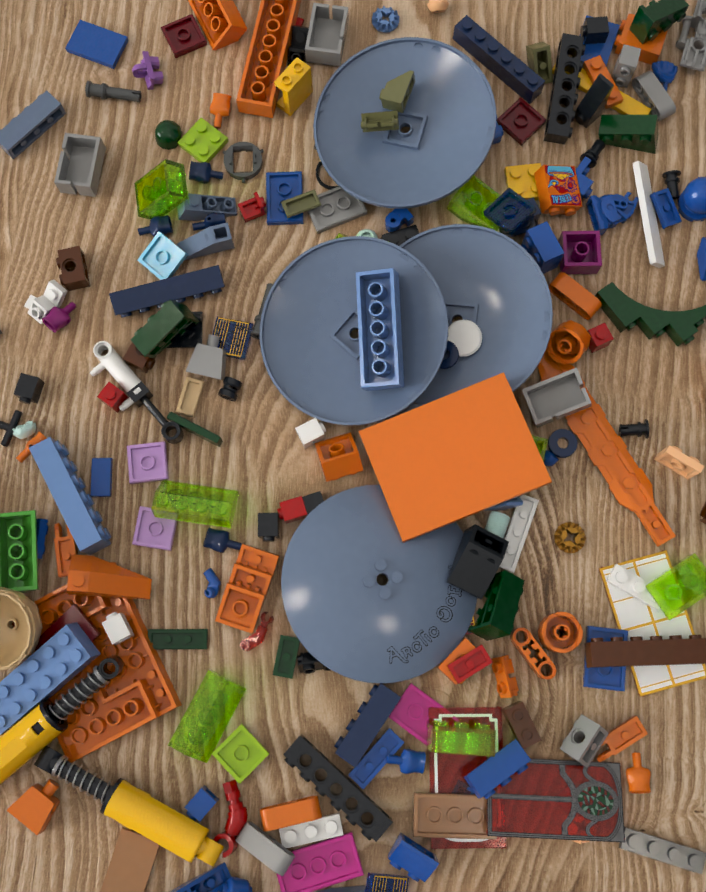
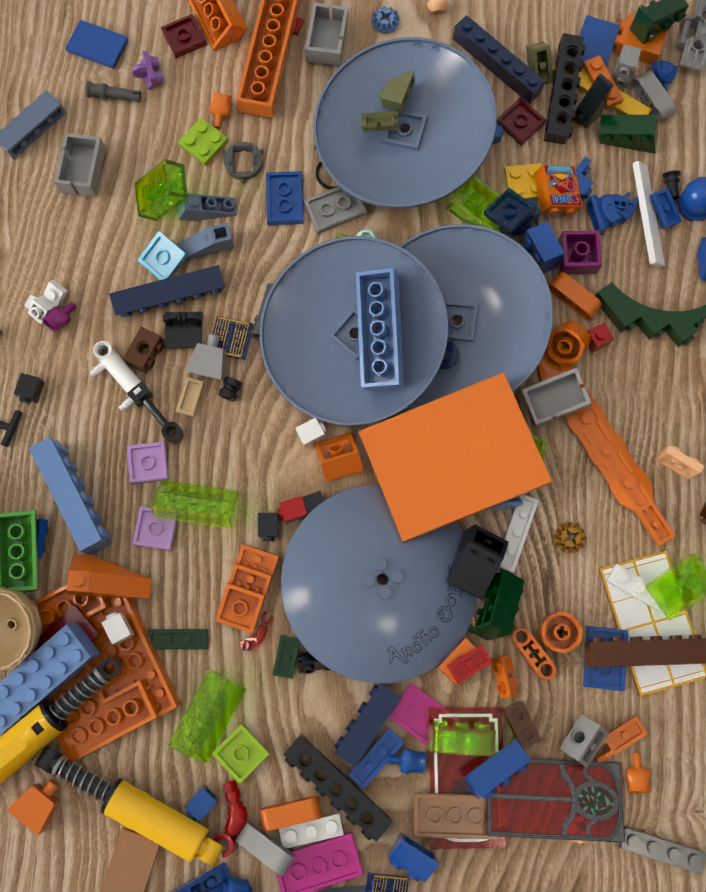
(24, 430): light aqua plate -> none
(26, 452): orange piece -> none
(64, 549): orange hinge -> none
(73, 258): reddish brown brick -> none
(101, 477): blue tile -> none
(112, 396): red brick -> none
(157, 223): dark blue piece -> none
(162, 327): dark green wedge -> none
(168, 134): dark green hair -> none
(195, 429): dark green tile -> none
(202, 172): dark blue piece -> none
(210, 220): dark blue piece -> none
(213, 585): blue arm -> none
(219, 541): dark blue piece -> none
(252, 208): red bracket -> none
(295, 86): yellow panel -> none
(298, 44): black slope -> none
(301, 203): olive tile -> none
(397, 218): blue leg -> none
(400, 236): black plate -> none
(465, 336): white piece -> none
(497, 523): light aqua piece -> none
(549, 458): blue hinge -> none
(562, 434): dark blue piece -> none
(593, 152): black pin -> none
(595, 30): black brick -> none
(635, 429): black pin -> none

